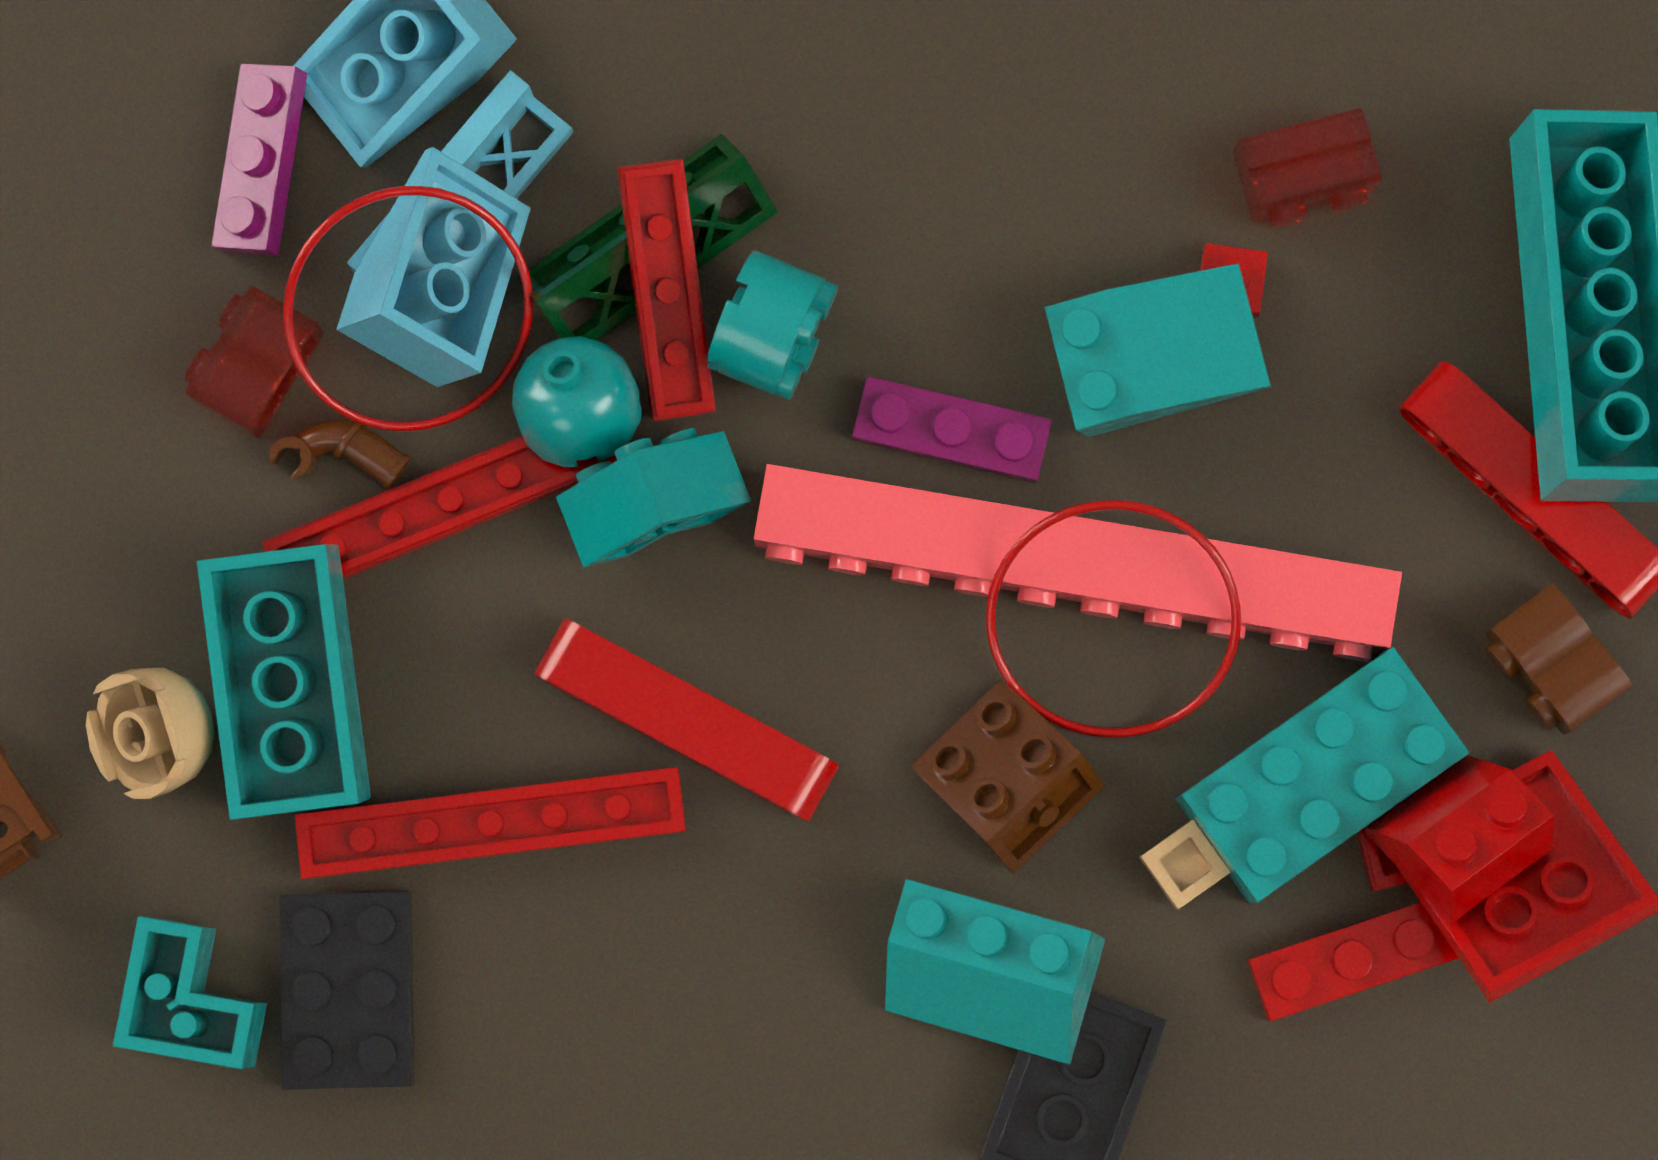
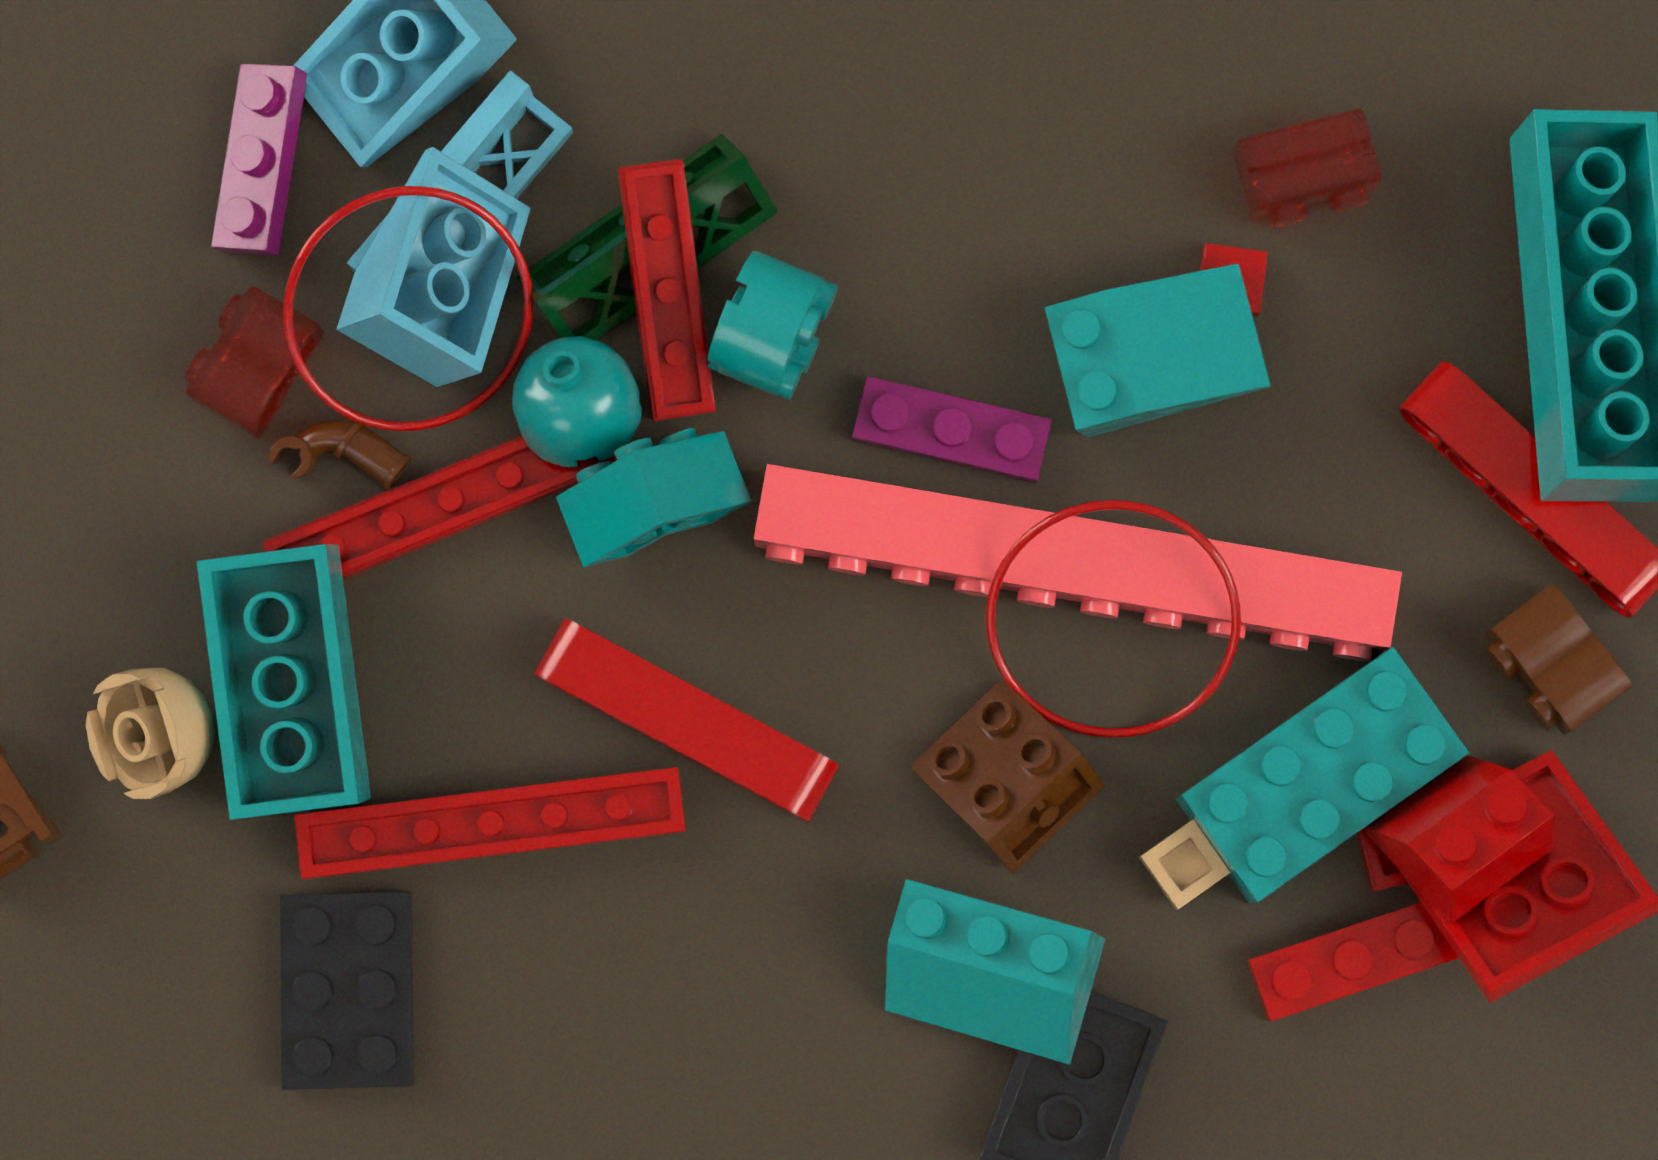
(167, 1005): teal brick -> none

